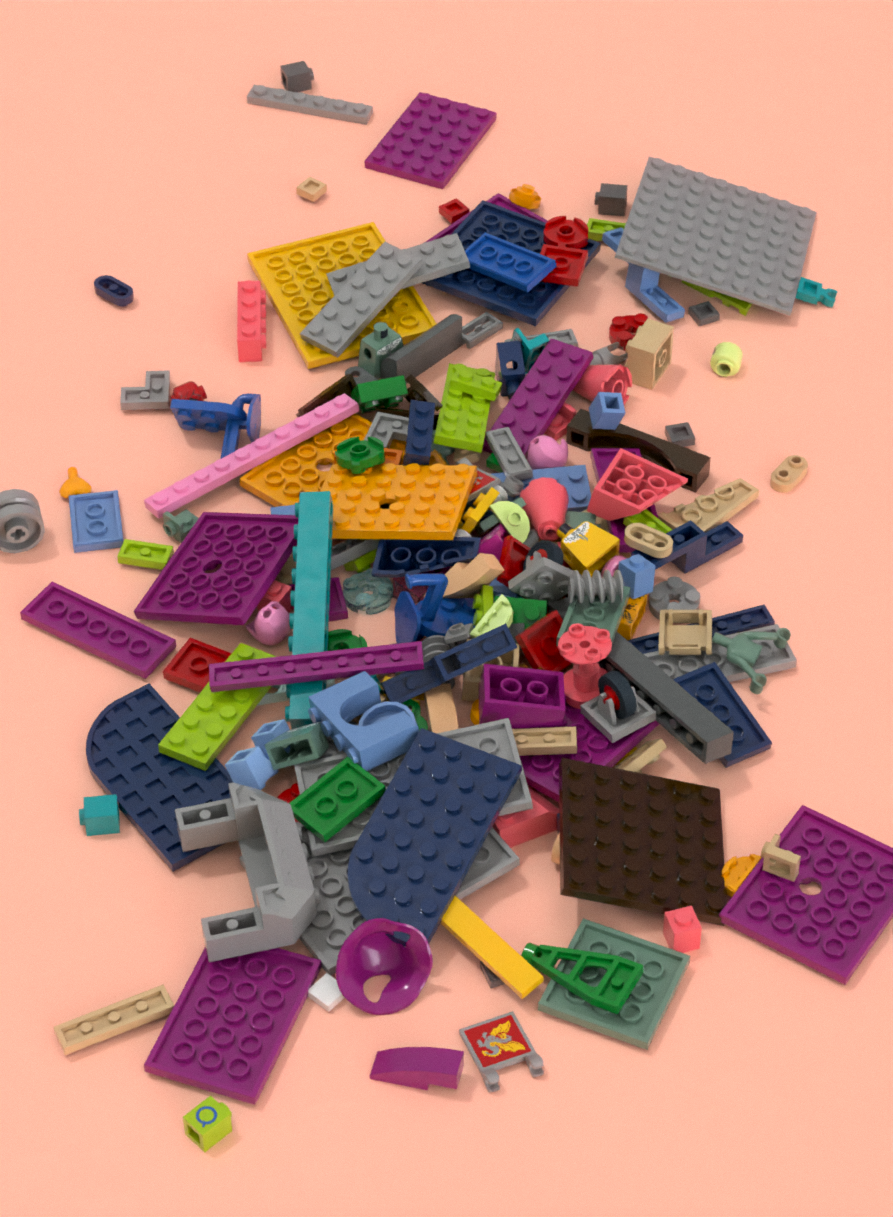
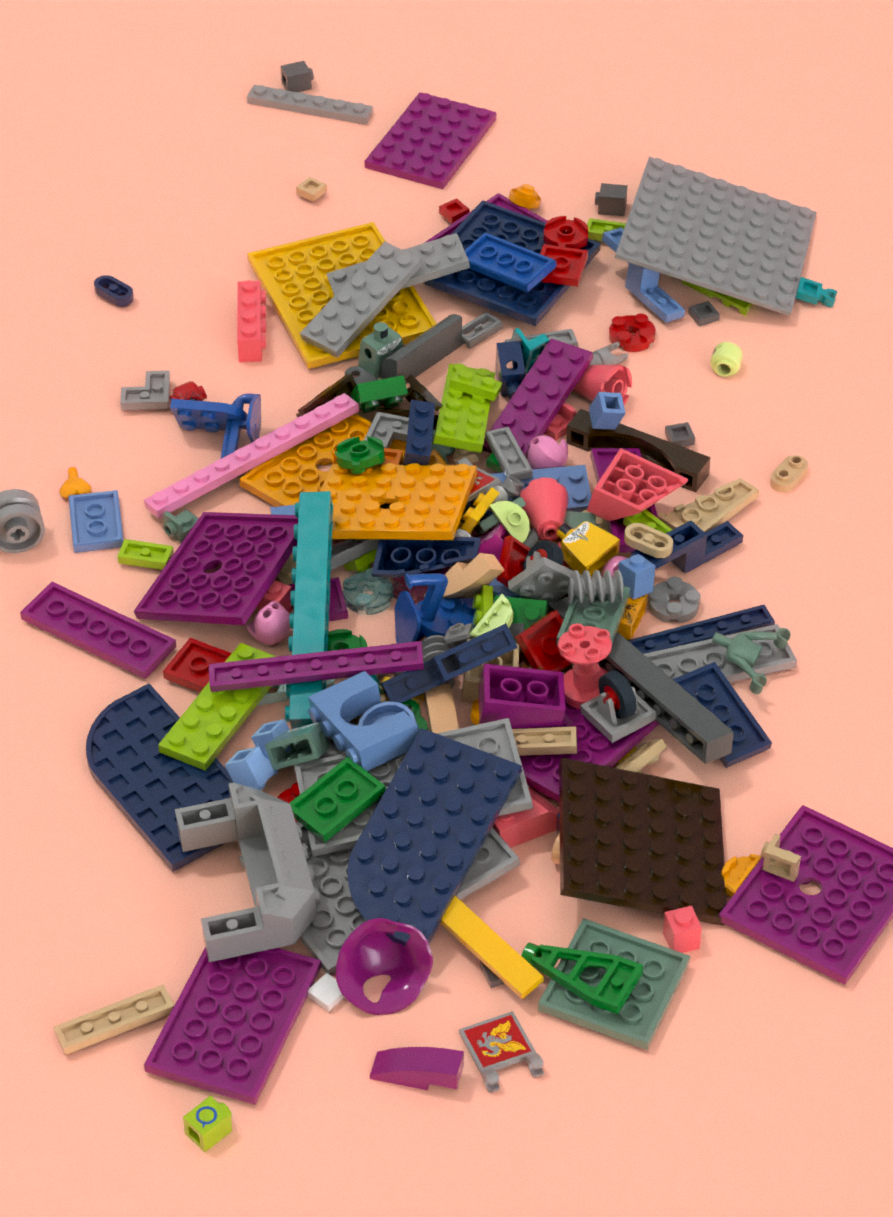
(100, 815): teal brick -> none
(649, 353): tan brick -> none
(685, 638): tan container -> none

